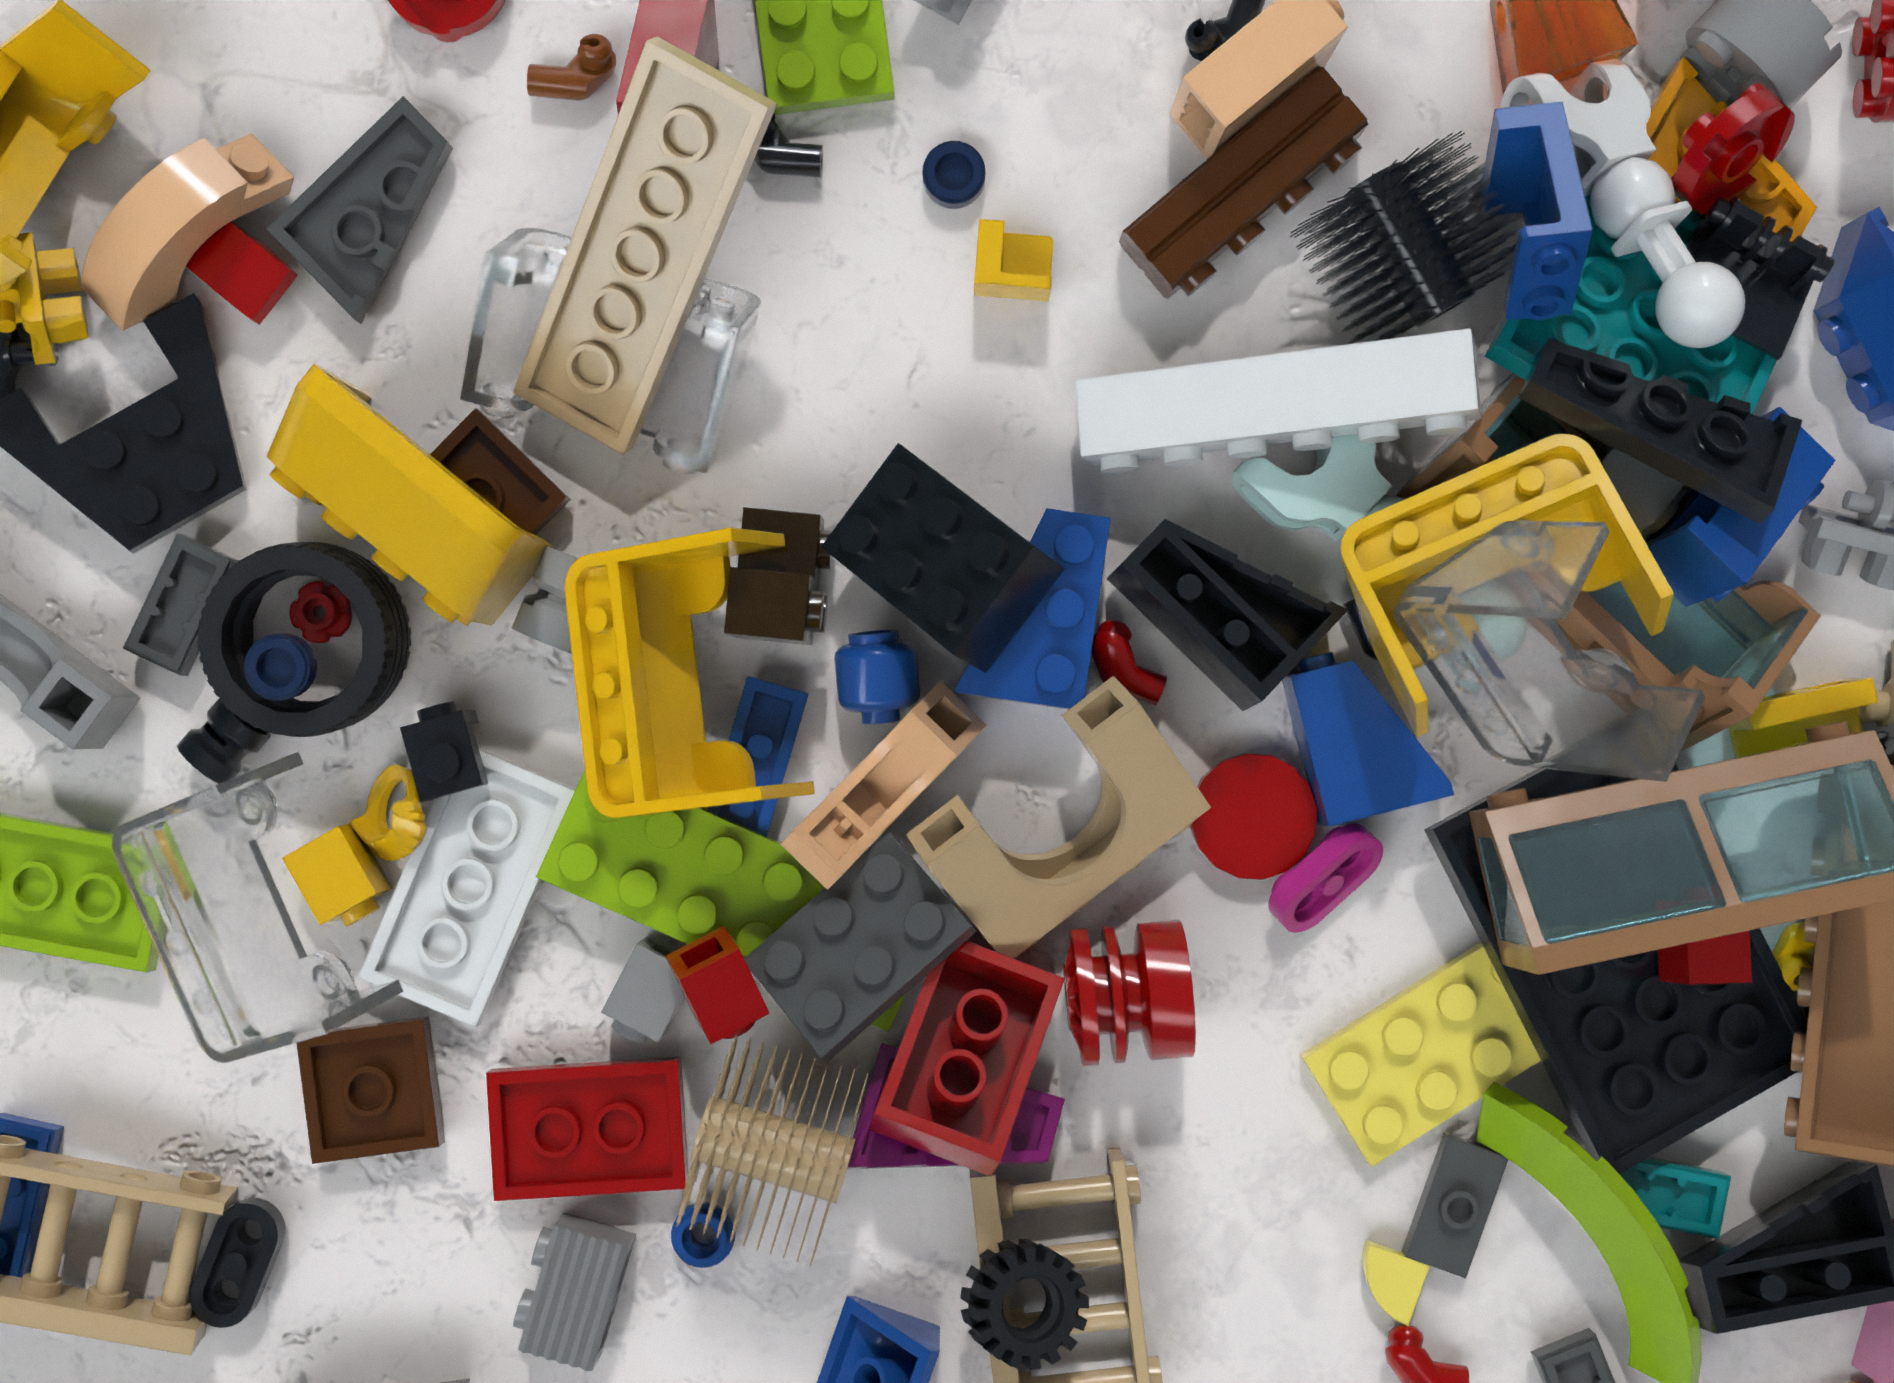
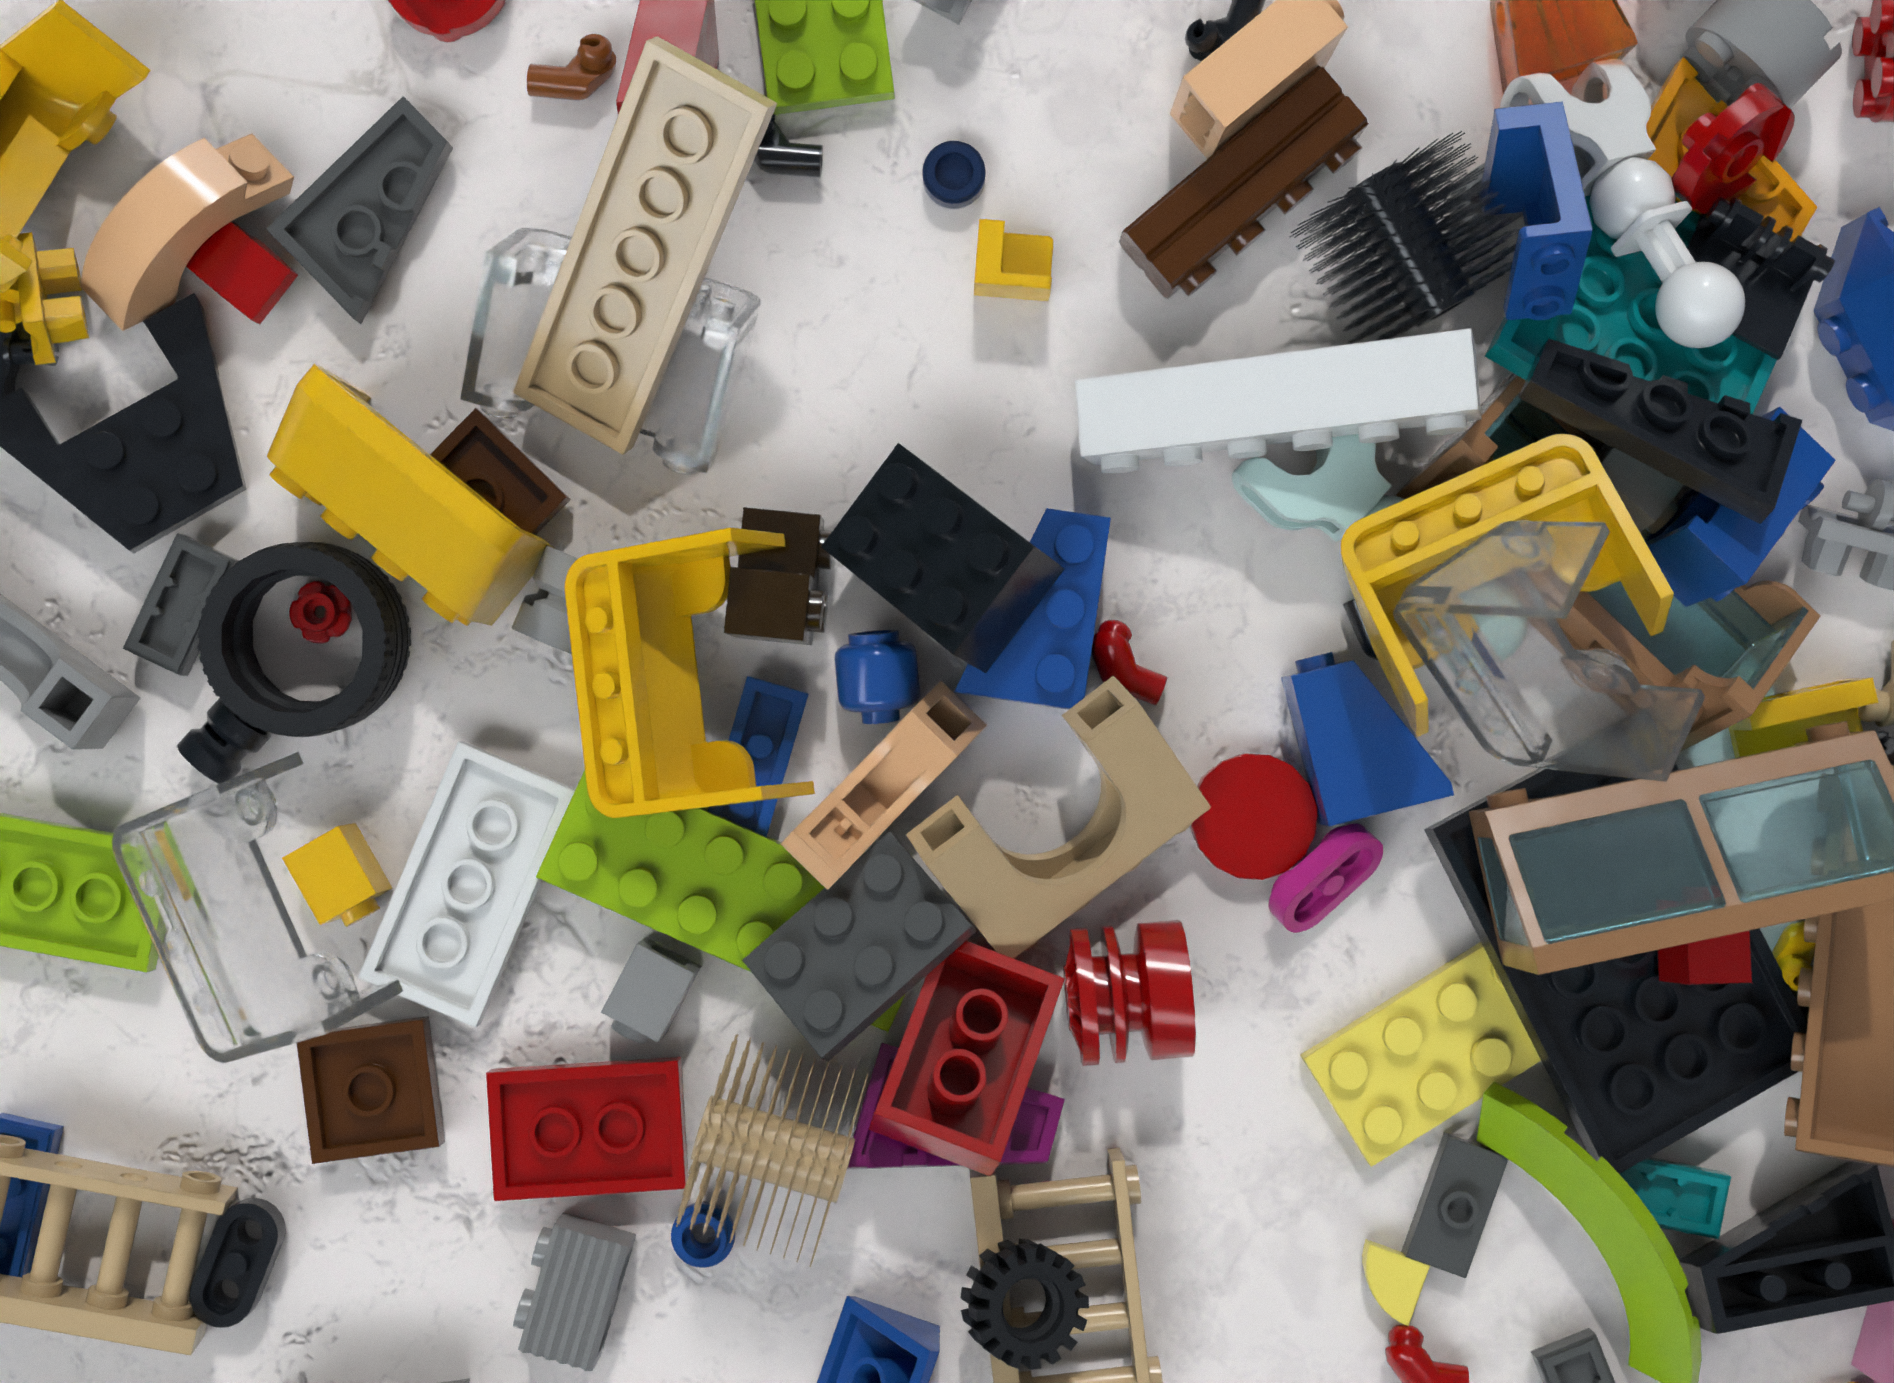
(280, 666): dark blue tile -> none
(406, 821): yellow piece -> none
(444, 751): black bracket -> none
(718, 985): red brick -> none
(1222, 612): black wedge -> none

